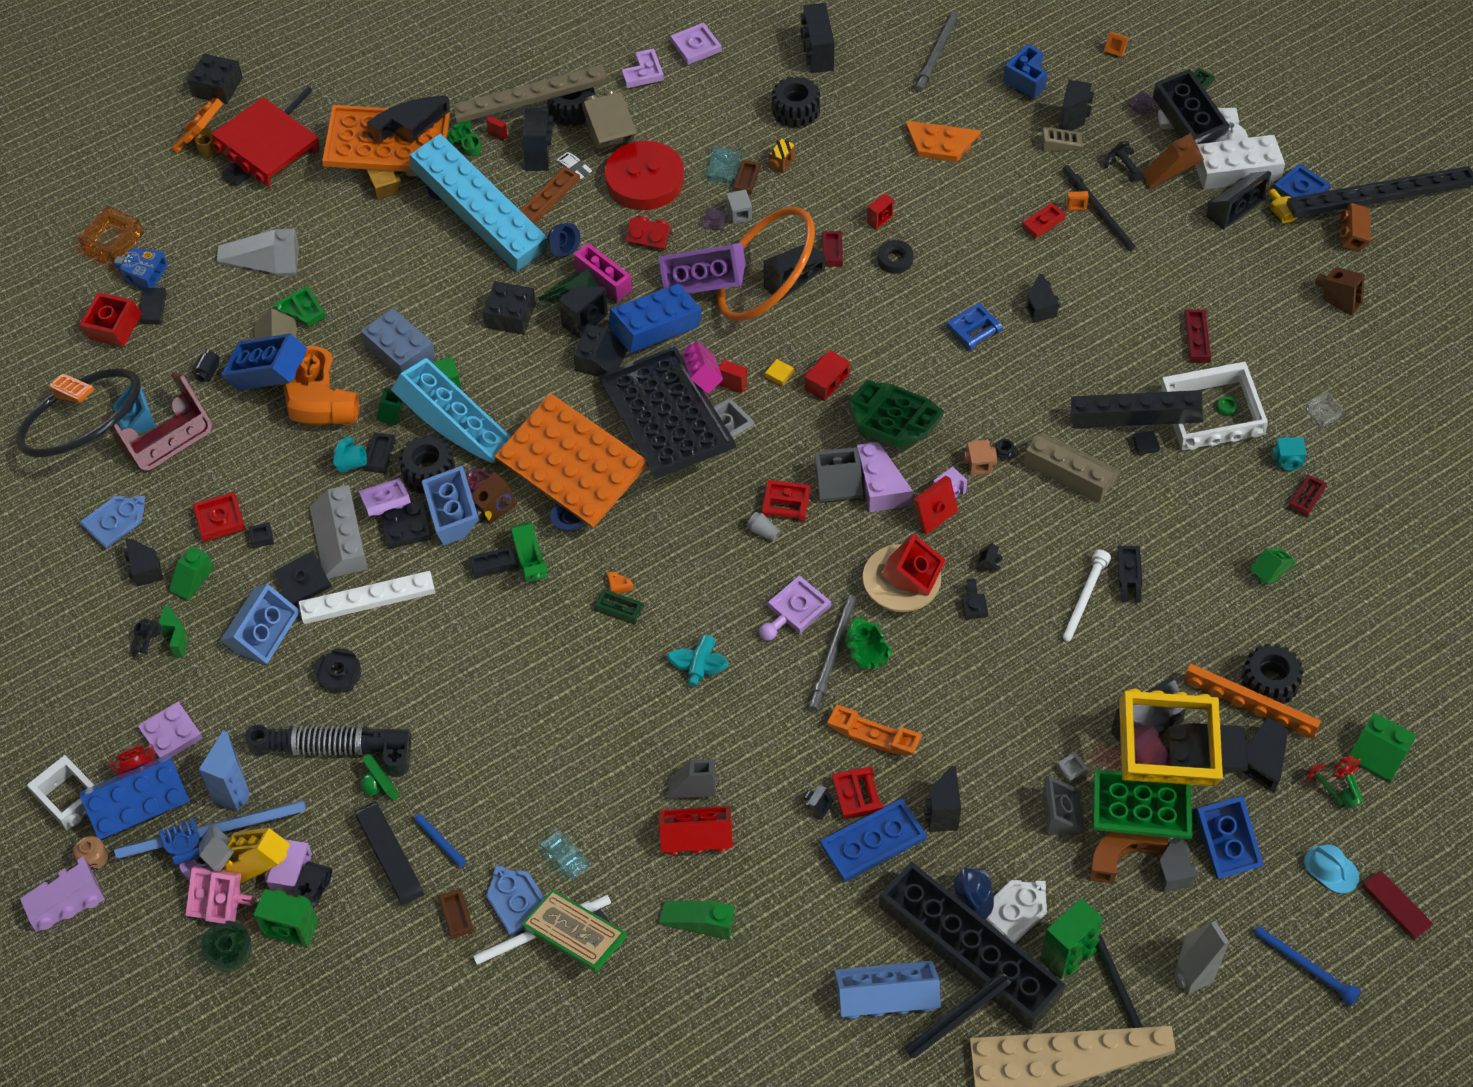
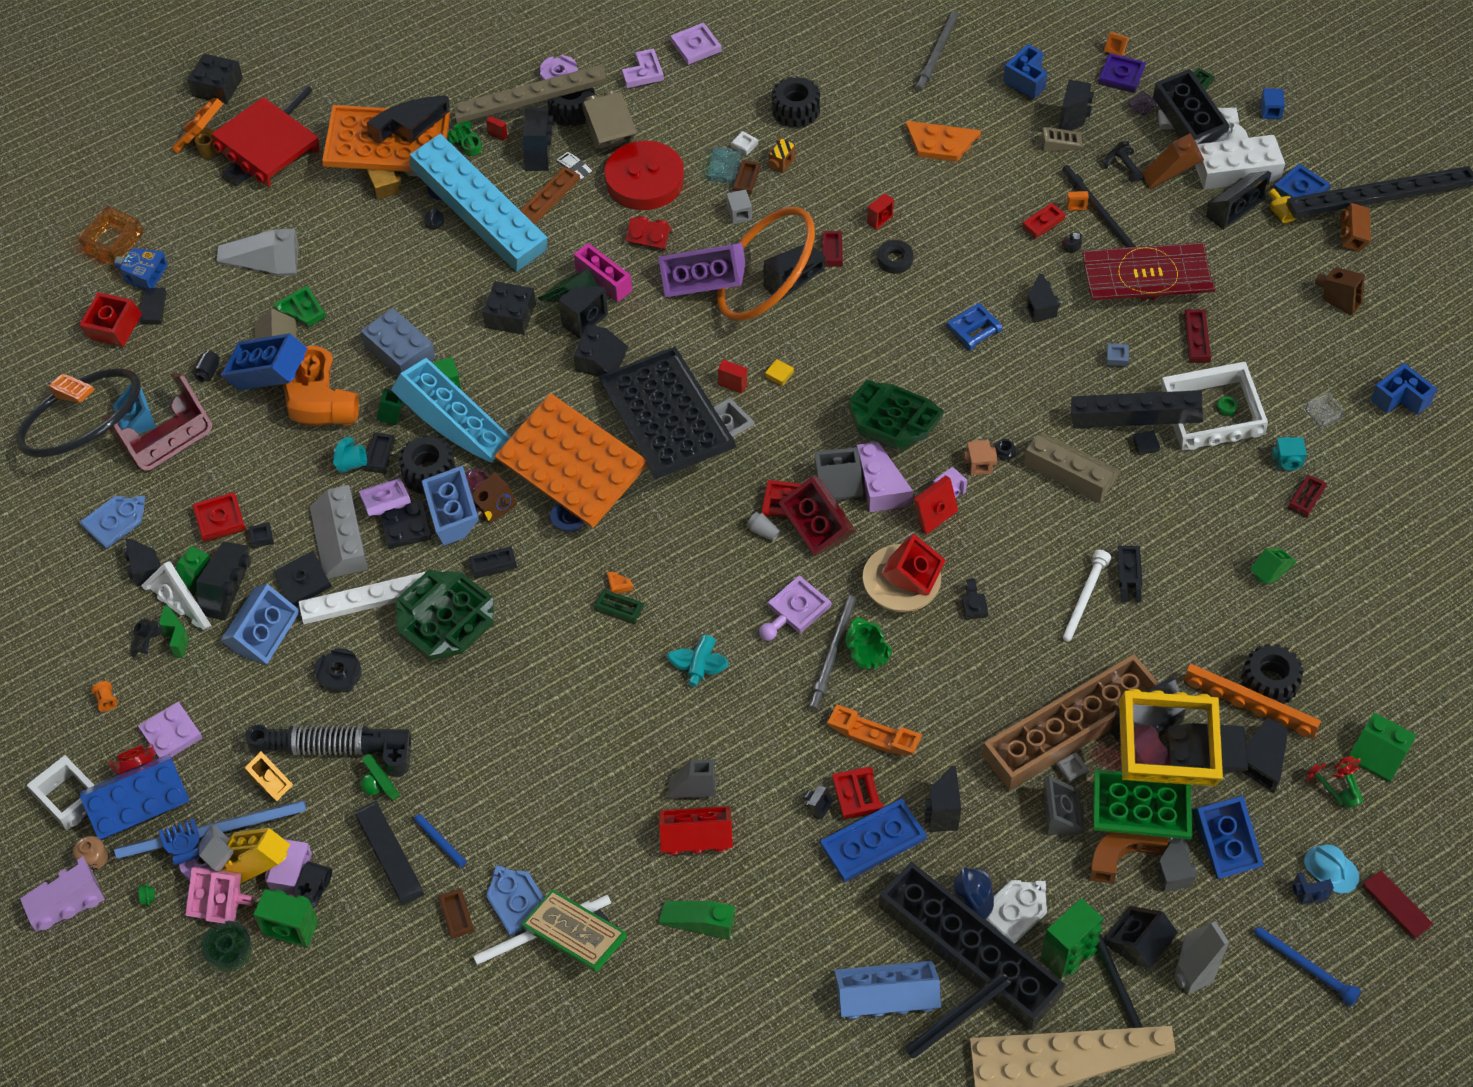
(105, 698): none -> orange bush
(146, 895): none -> green plate
(175, 594): none -> white wing
(222, 579): none -> black wedge
(225, 775): medium blue slope -> none
(267, 776): none -> slope
(434, 219): none -> black tile
(442, 596): none -> dark green piece
(528, 551): green arch -> none
(551, 65): none -> lavender plate
(563, 239): dark blue piece -> none
(565, 854): clear light blue slope -> none
(654, 318): blue brick -> none
(702, 366): dark pink brick -> none
(715, 219): clear purple plate -> none
(744, 142): none -> white tile
(817, 516): none -> dark red slope
(818, 37): black brick -> none
(827, 375): red brick -> none
(987, 559): black tile -> none
(1064, 724): none -> medium nougat brick
(1073, 242): none -> black piece
(1117, 354): none -> sand blue plate
(1121, 73): none -> dark purple tile
(1141, 935): none -> black slope
(1147, 271): none -> dark red hinge
(1272, 103): none -> blue brick
(1314, 892): none -> dark blue bracket
(1403, 387): none -> blue brick

